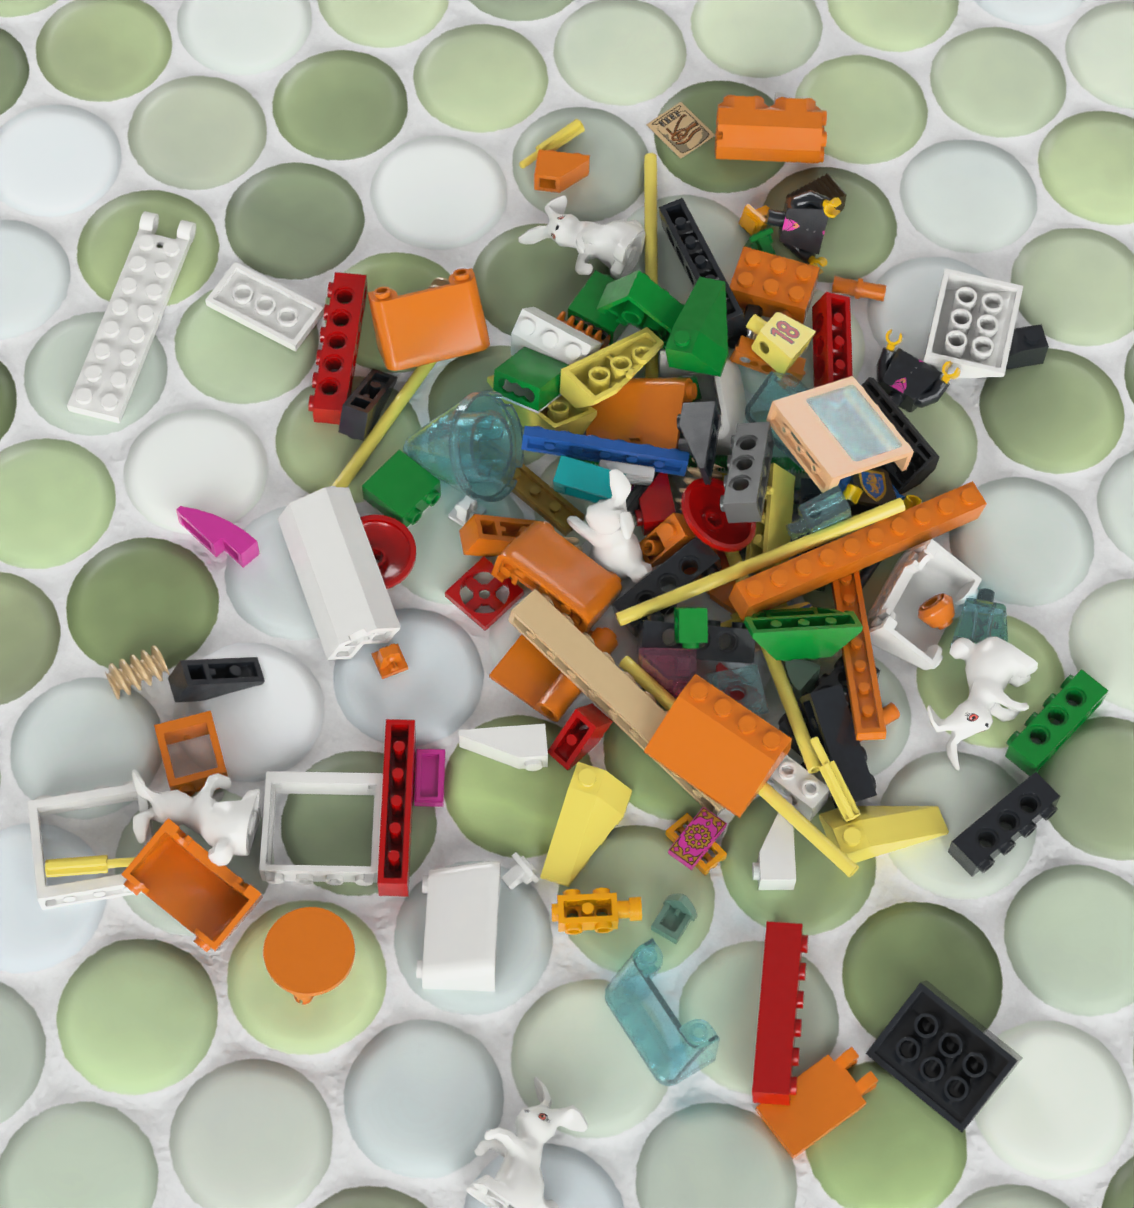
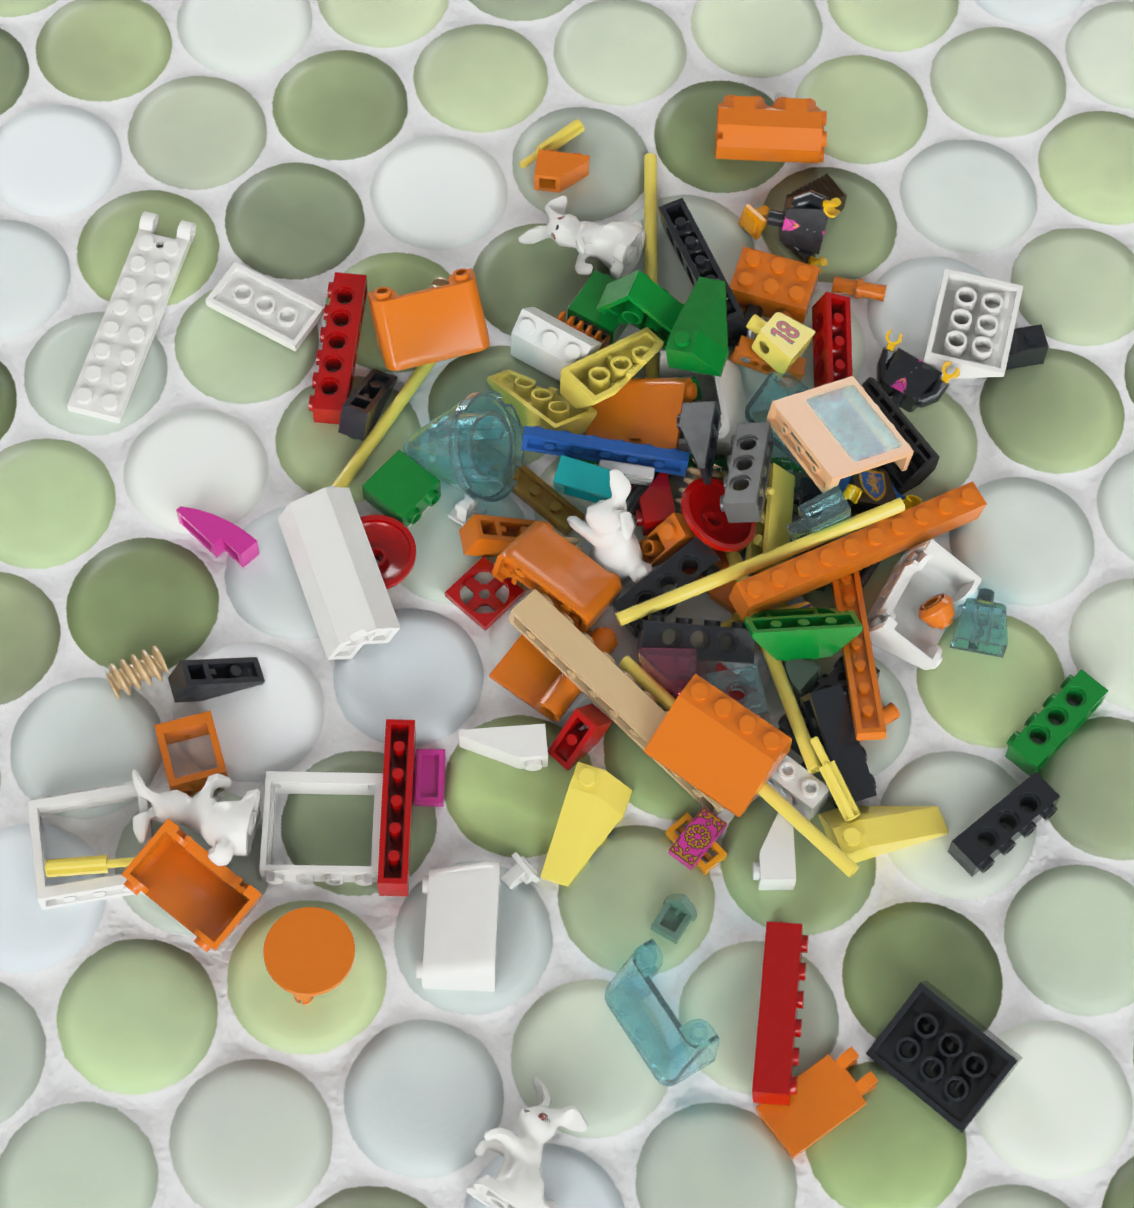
(389, 660): orange brick -> none
(529, 379): green piece -> none
(588, 906): light orange brick -> none
(680, 130): sticker -> none
(690, 626): green brick -> none
(761, 241): green brick -> none
(988, 670): white animal -> none

